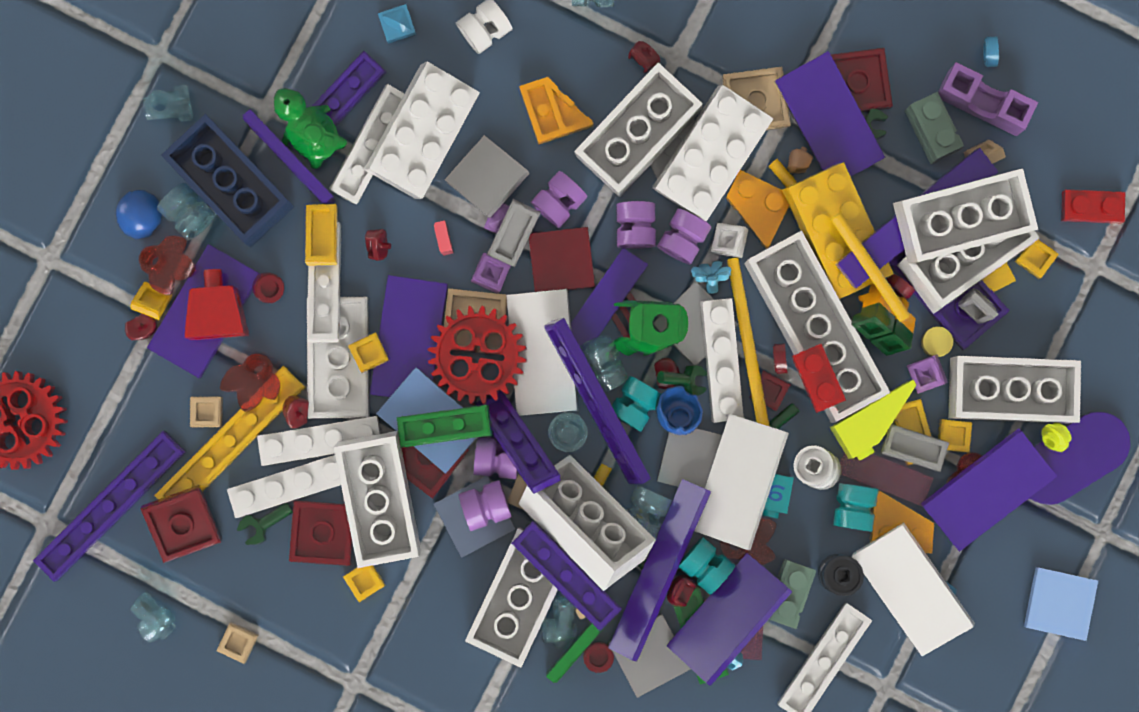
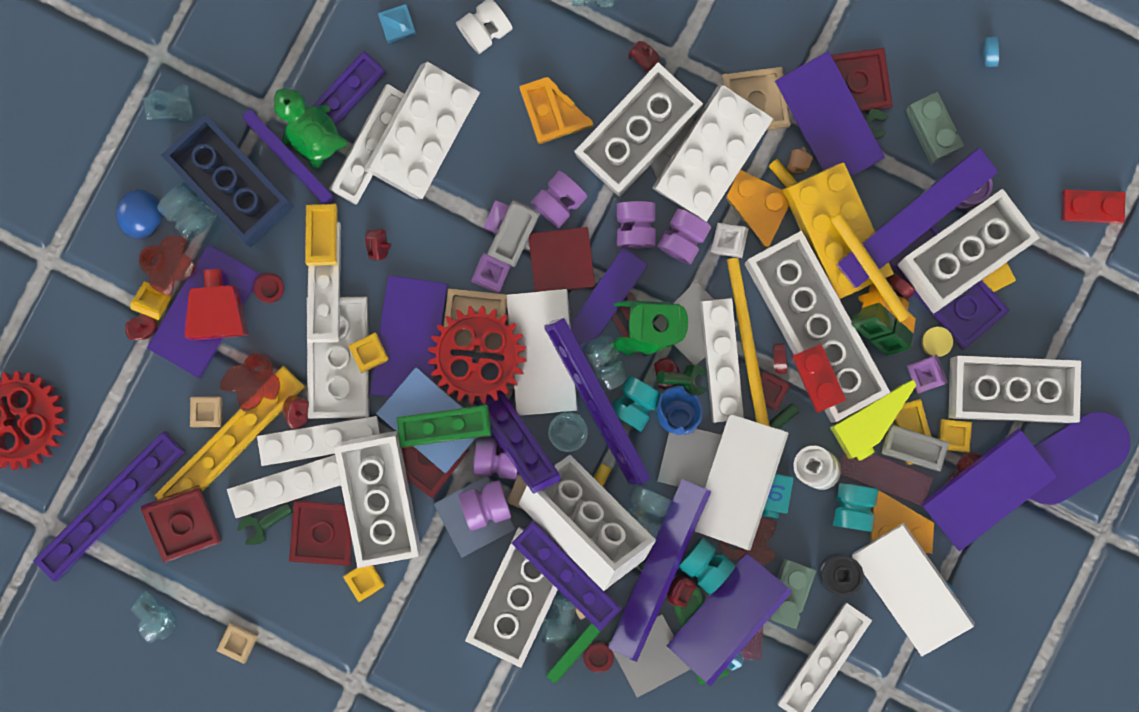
(443, 238): coral tile -> none
(487, 176): light grey tile -> none
(711, 275): medium azure plant -> none
(965, 216): white brick -> none
(978, 306): light grey slope -> none
(991, 150): tan tile -> none
(1002, 109): medium lavender arch -> none
(1037, 258): yellow tile -> none
(1056, 436): neon yellow plate -> none
(1060, 603): light blue tile -> none

